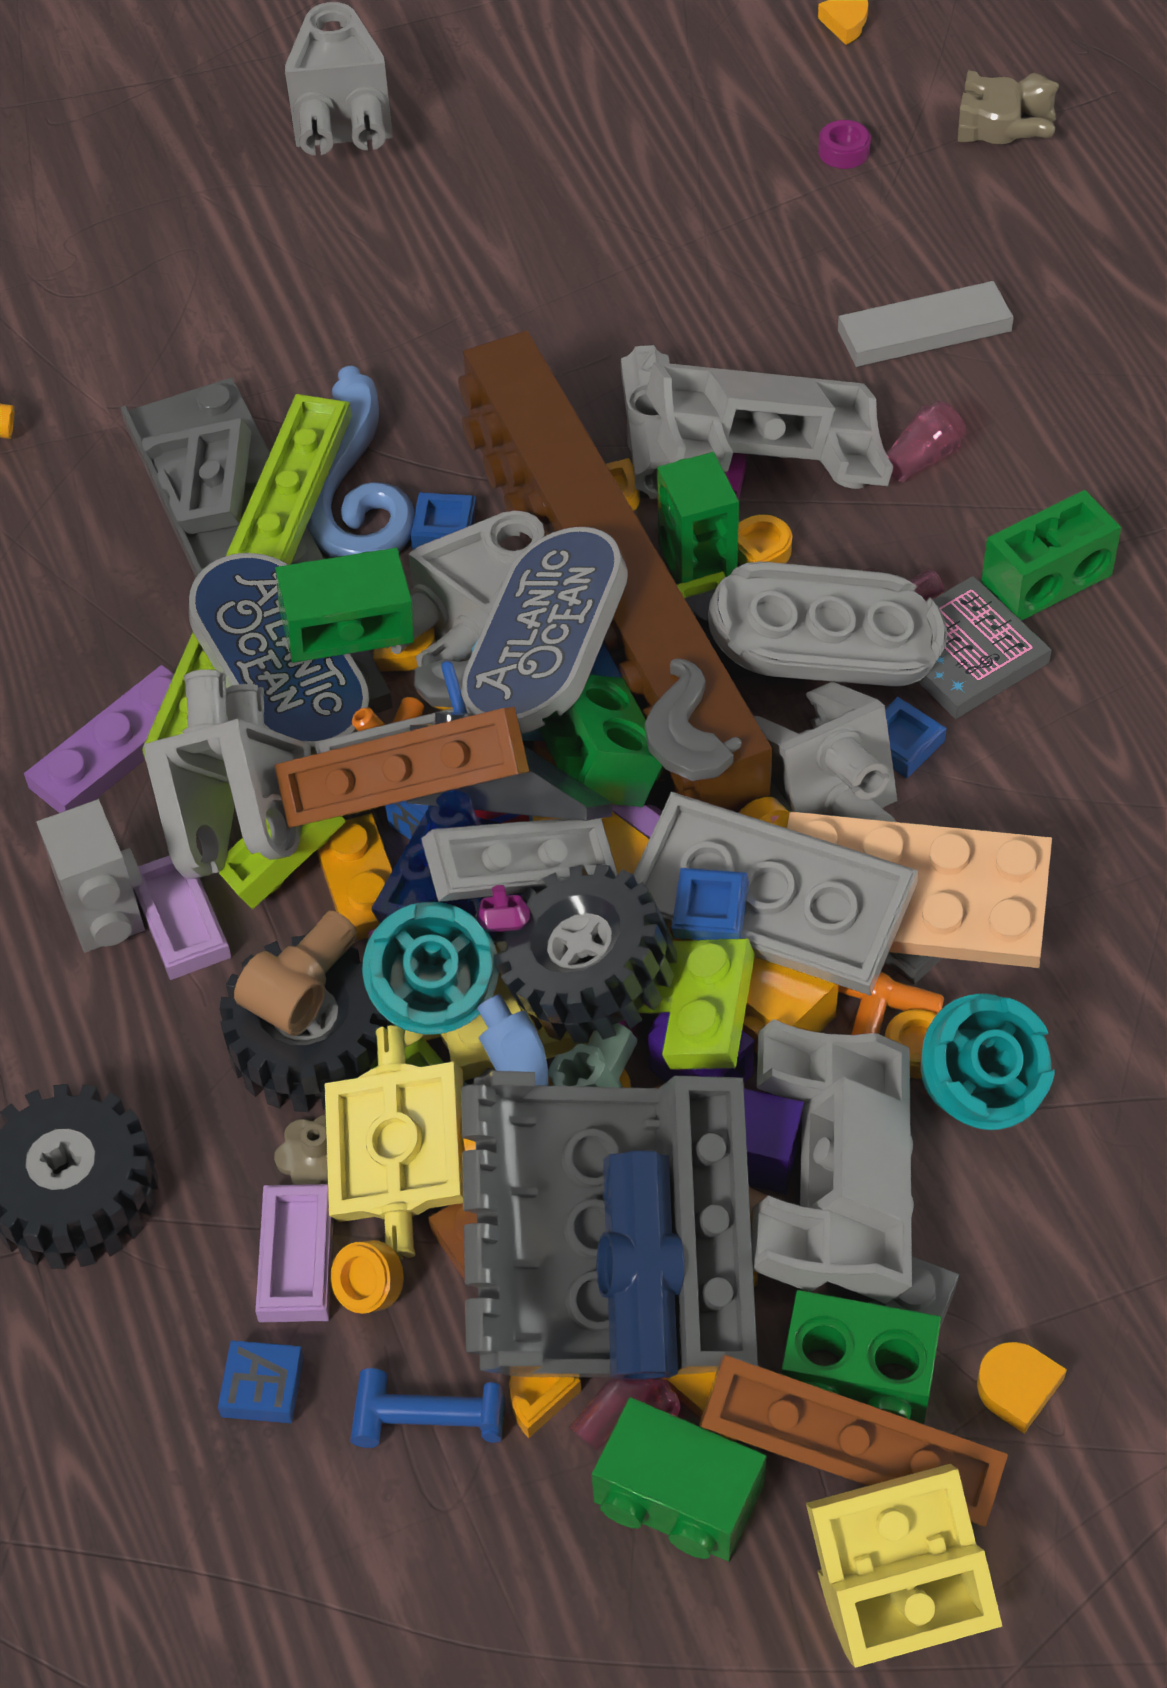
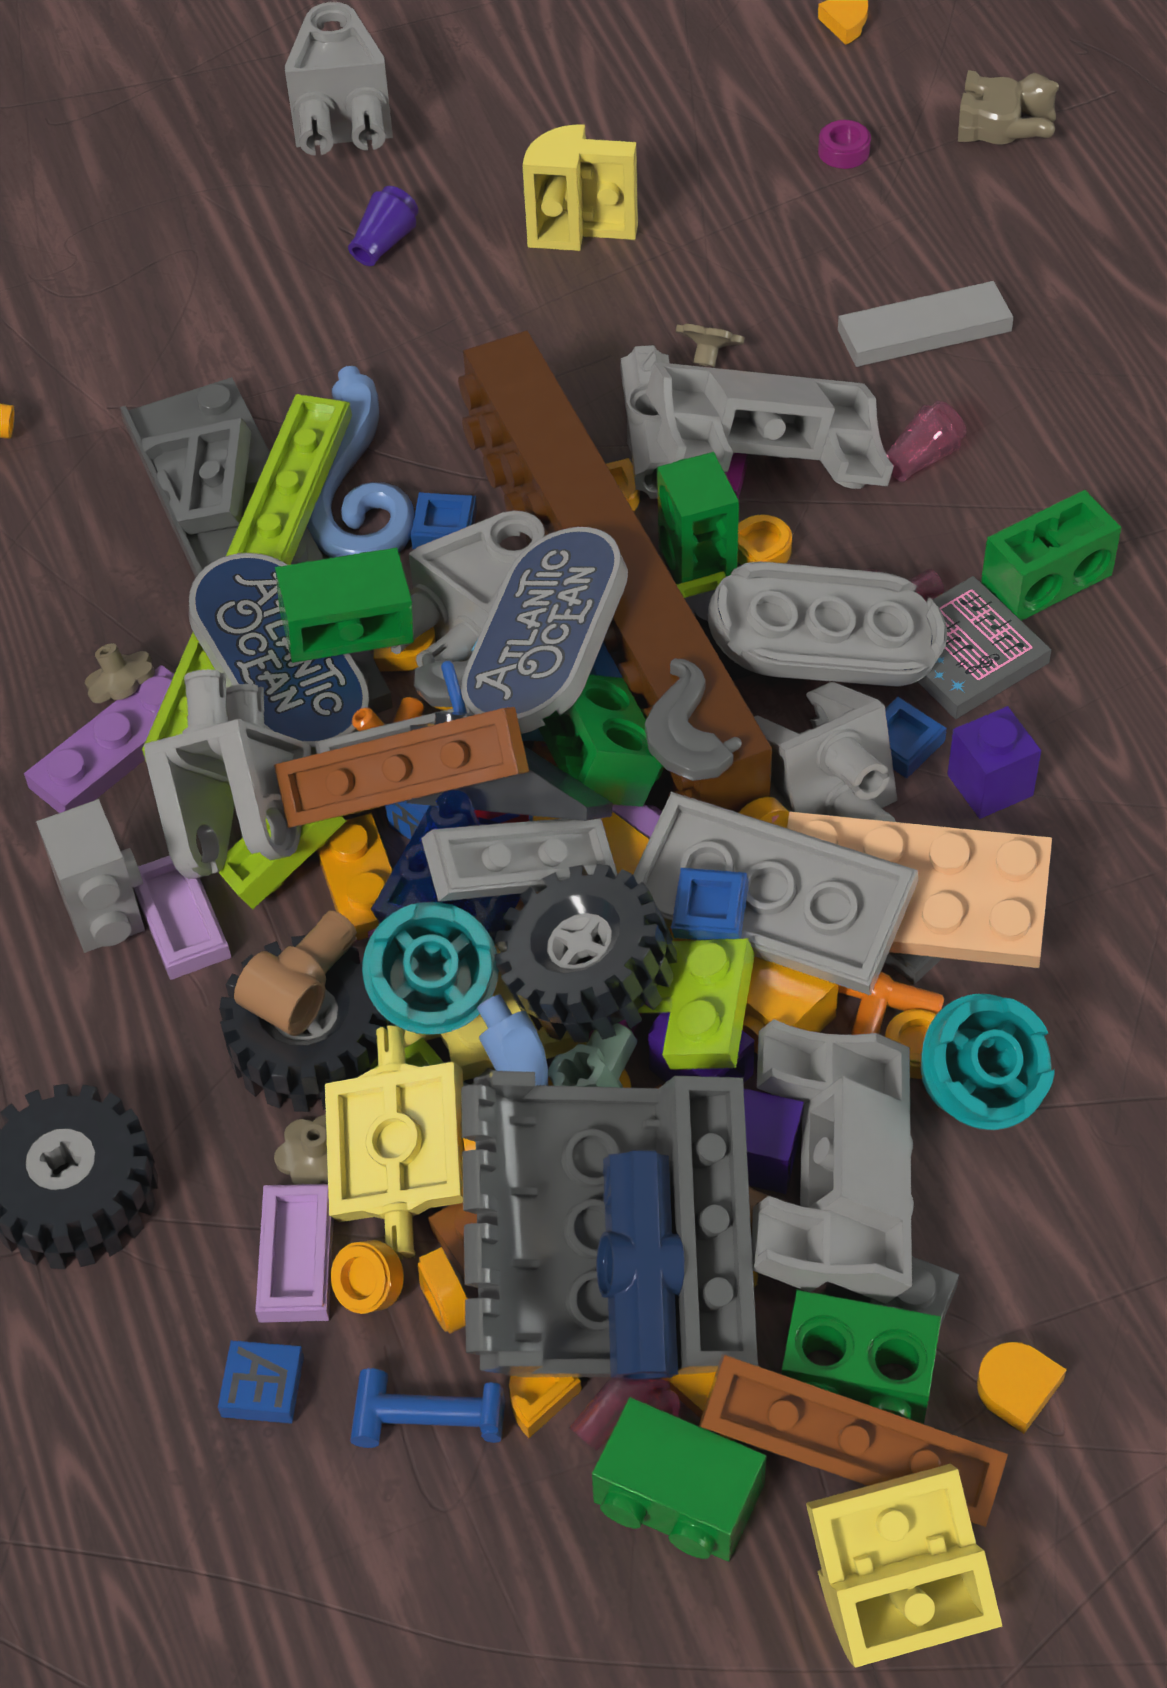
(118, 674): none -> dark tan plant
(384, 223): none -> dark purple cone
(442, 1290): none -> light orange tile
(502, 911): magenta rock -> none
(579, 189): none -> light yellow brick
(708, 342): none -> dark tan plant
(993, 762): none -> dark purple brick

